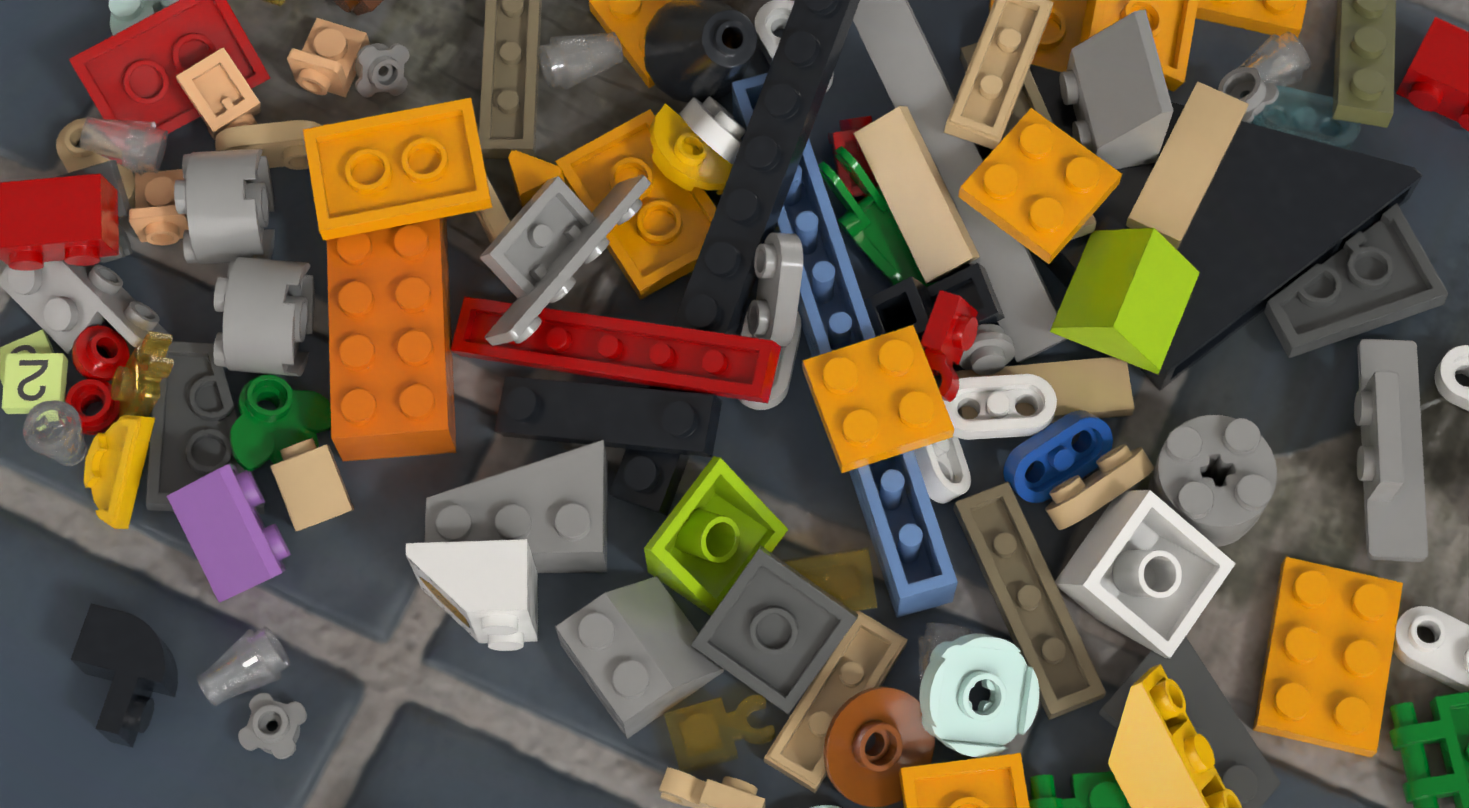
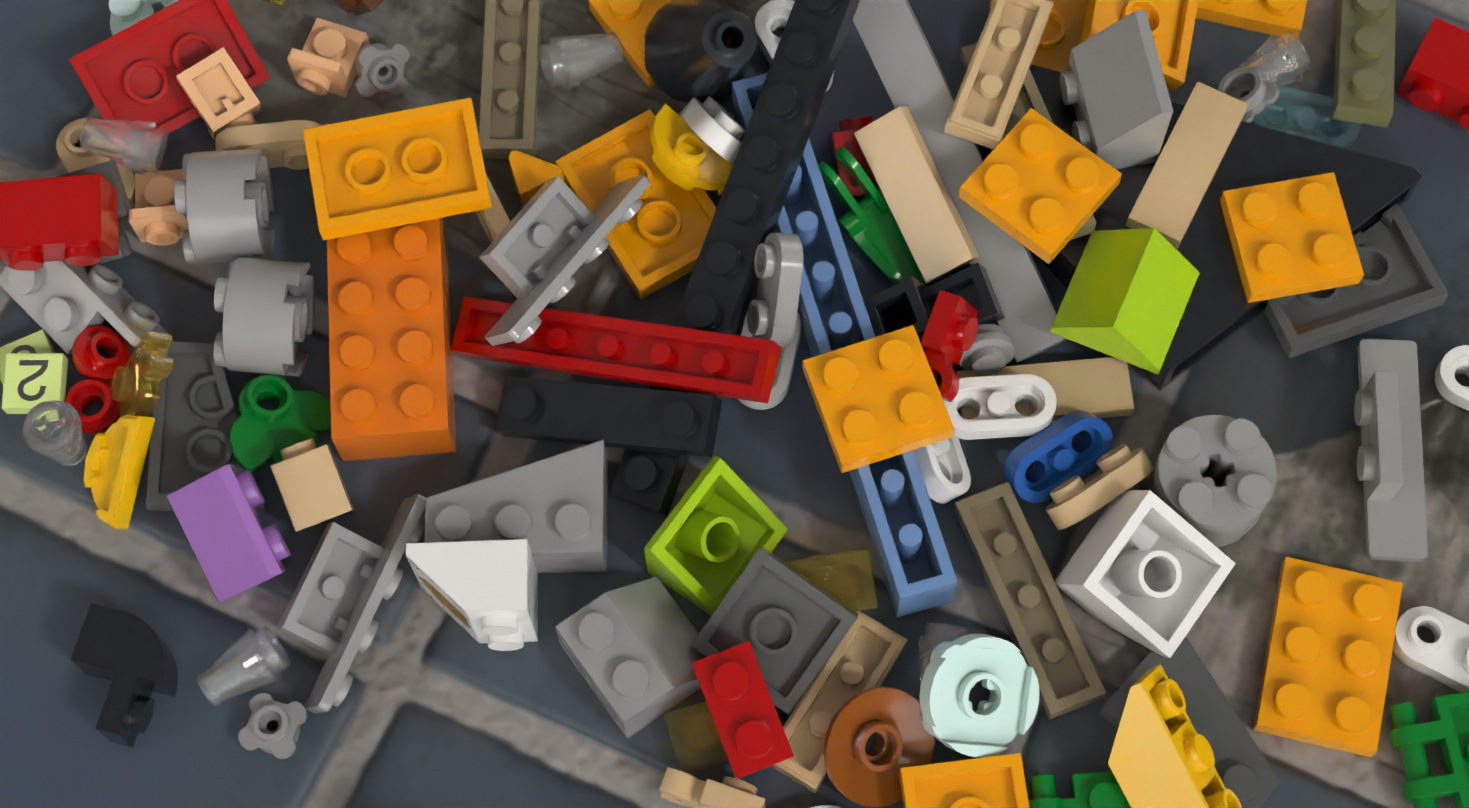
(342, 593): none -> light grey bracket
(742, 709): none -> red brick
(1291, 237): none -> light orange plate

